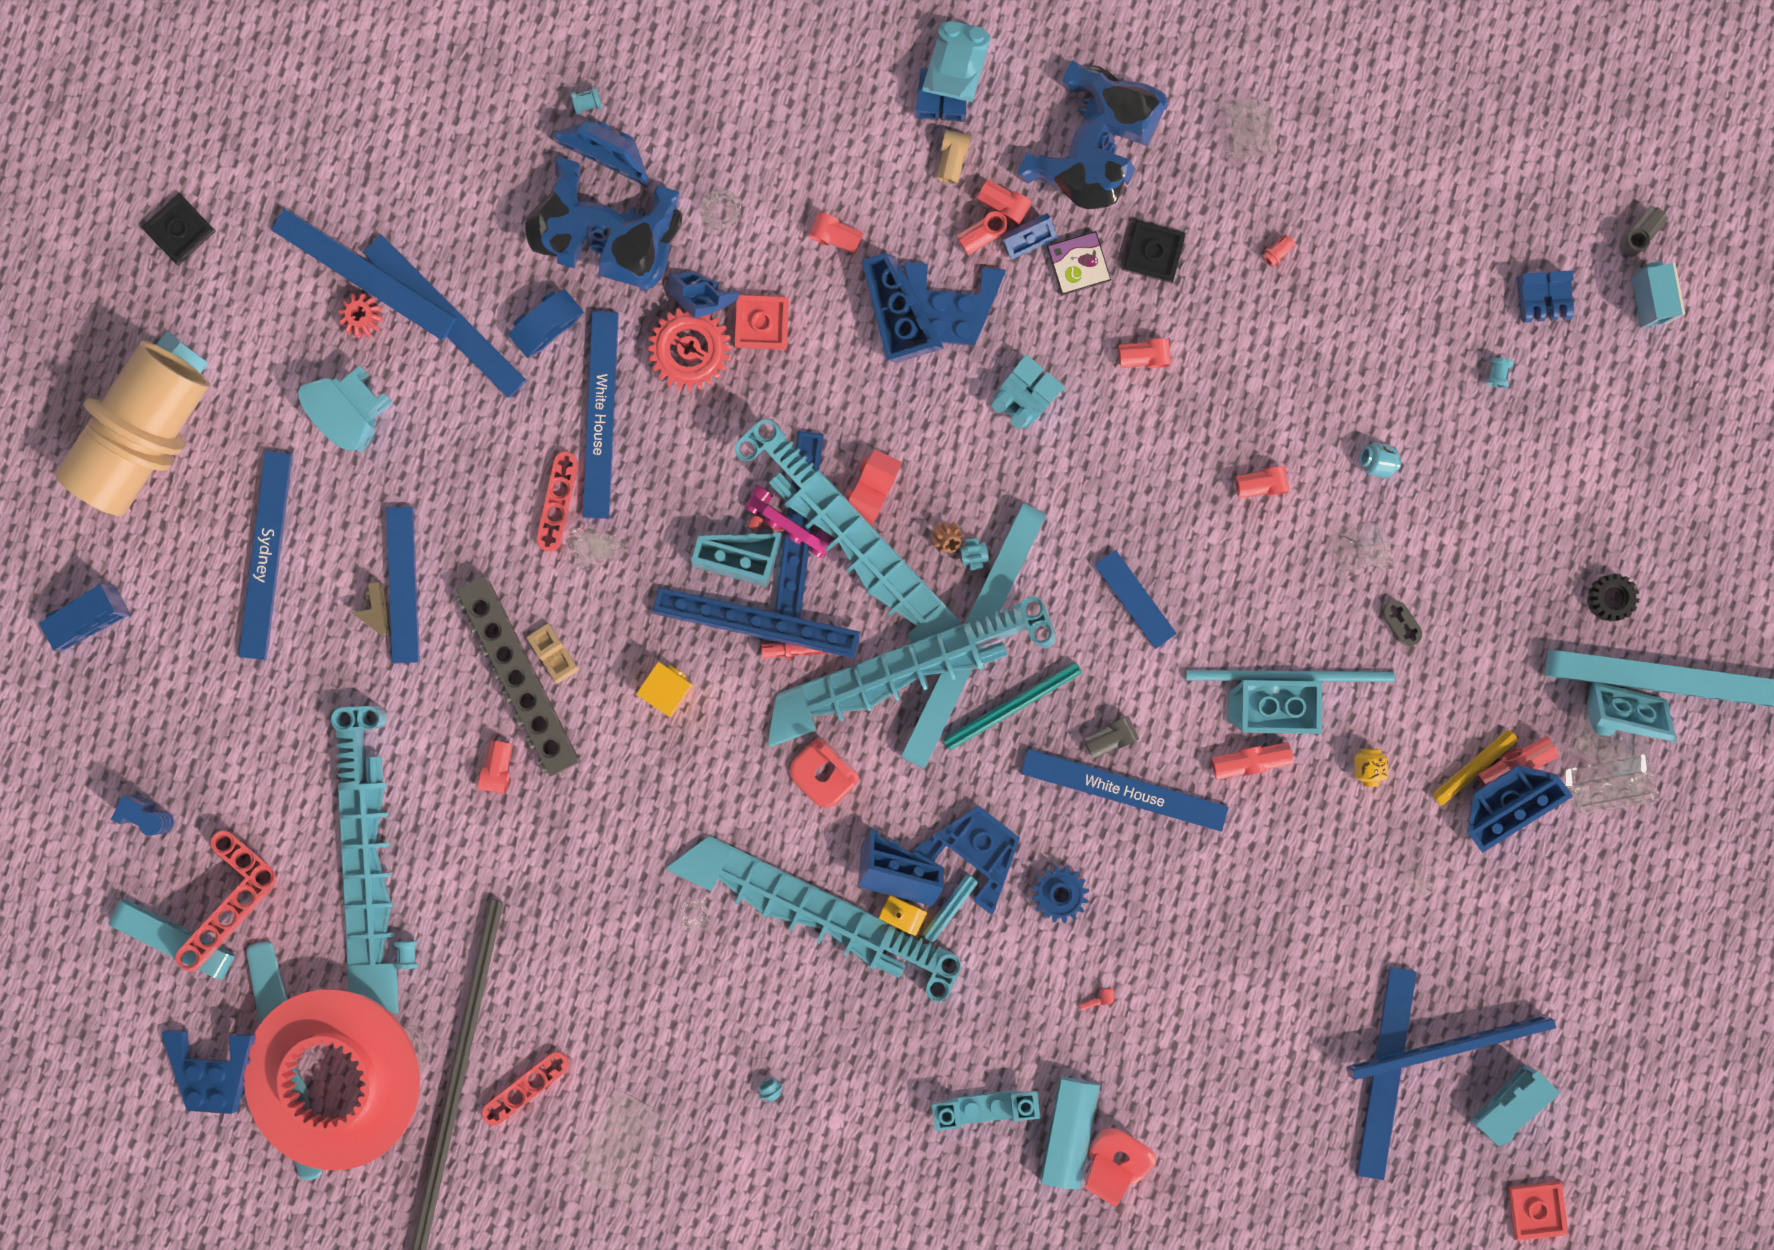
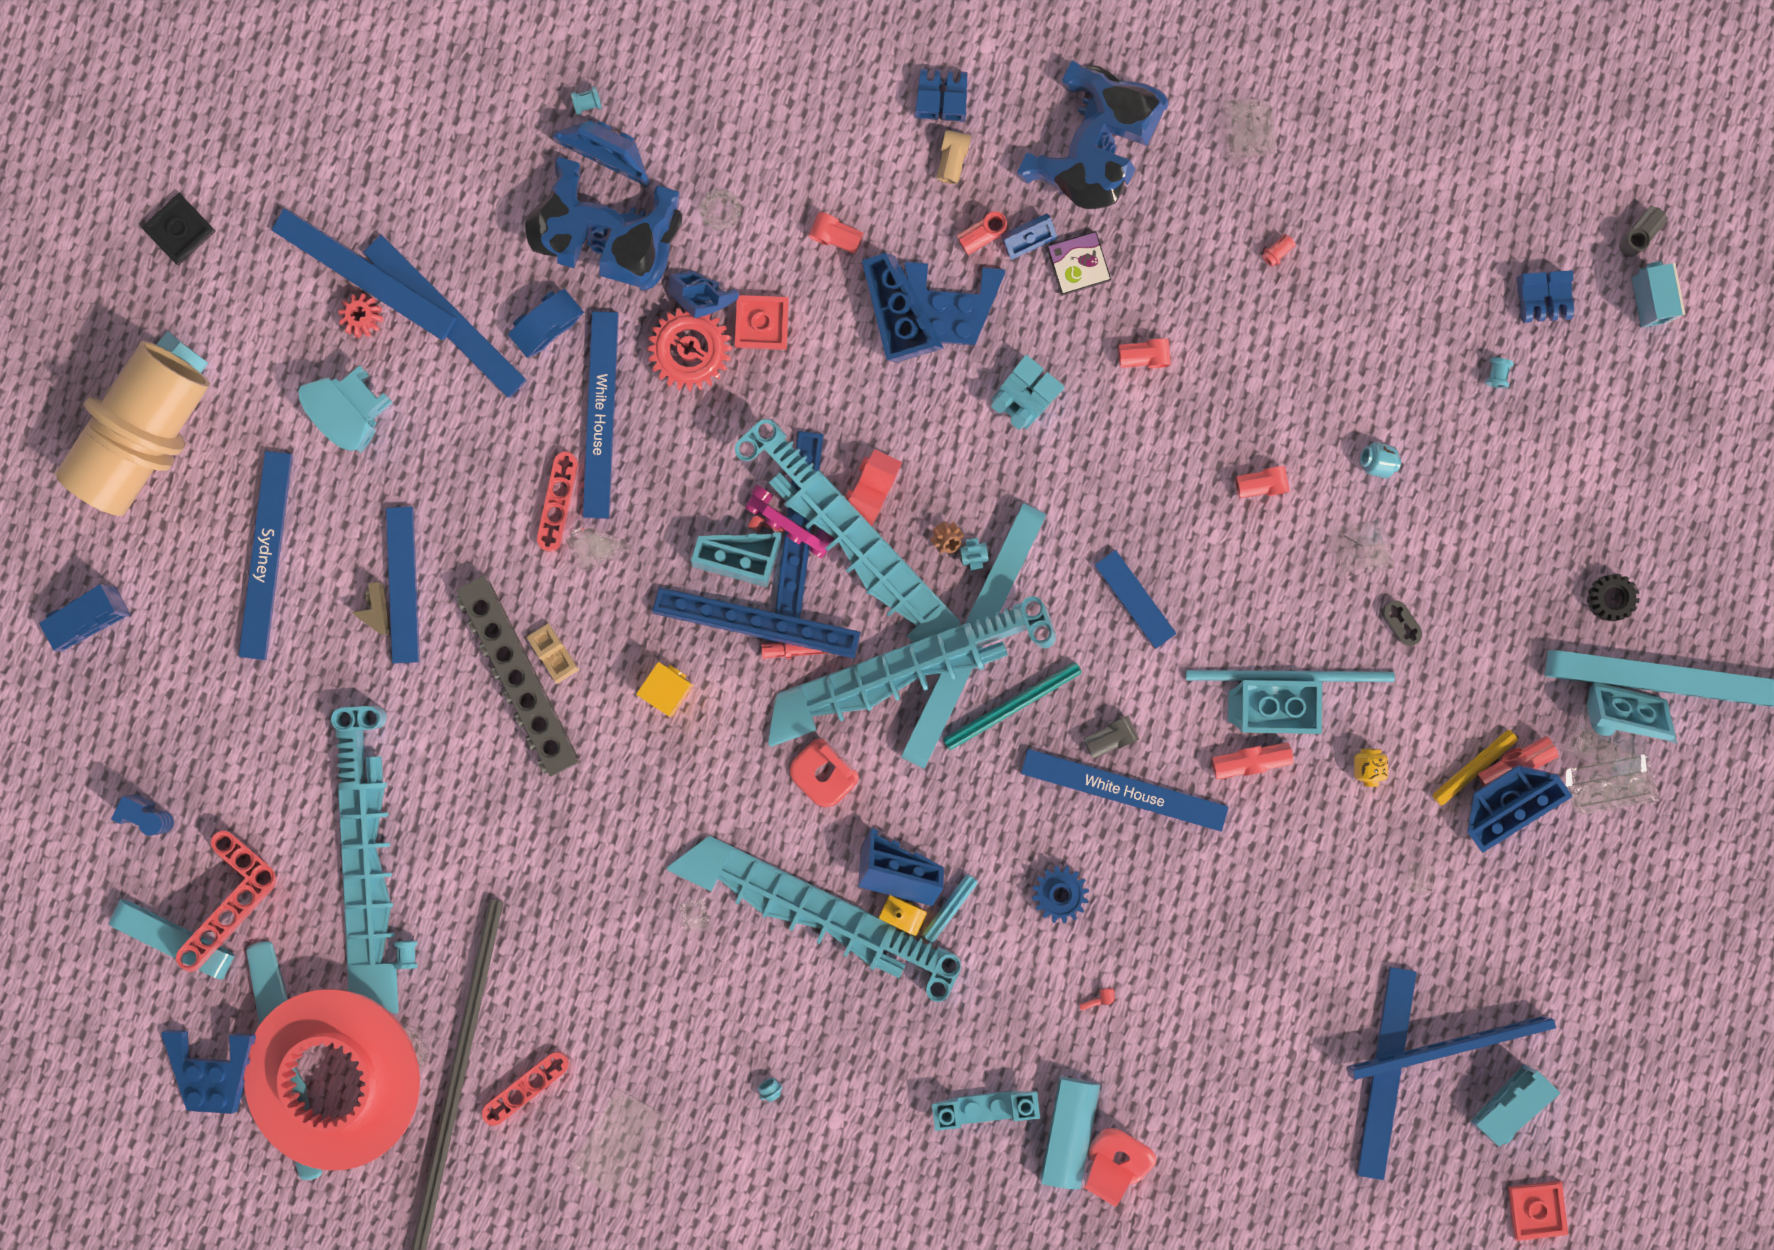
(495, 772): coral piece -> none
(957, 61): medium azure slope -> none
(983, 844): blue wing -> none
(1011, 205): coral piece -> none
(1154, 251): black tile -> none

